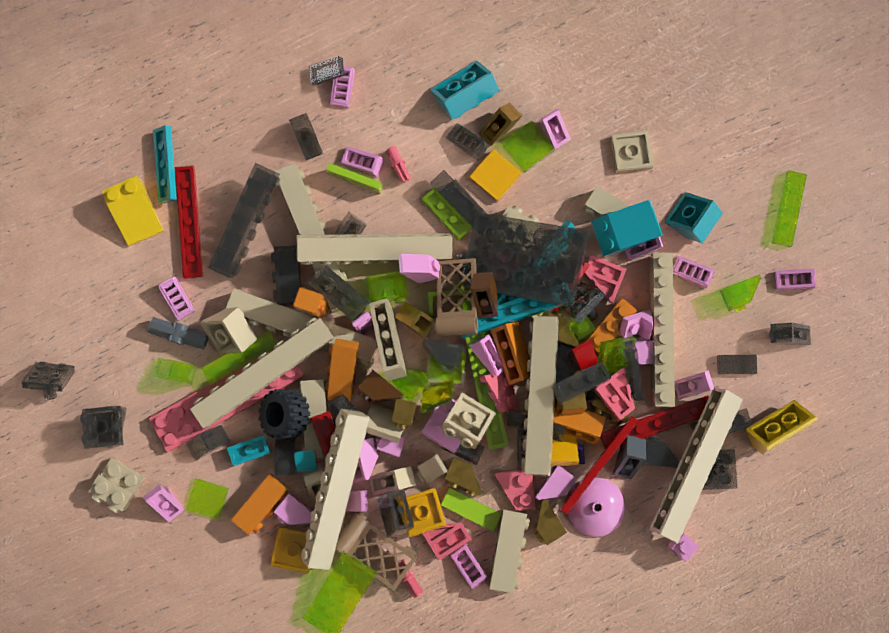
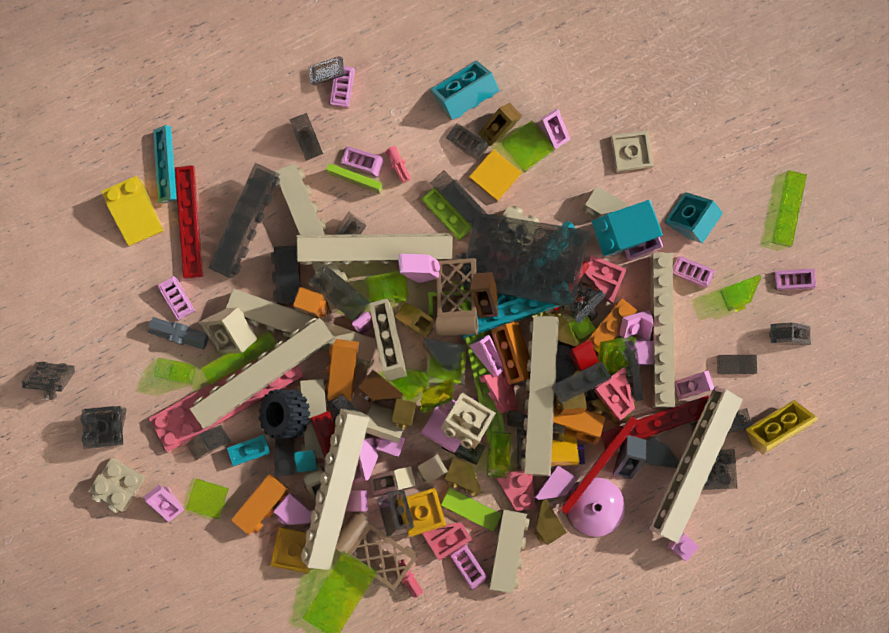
(499, 455): none -> clear neon green slope

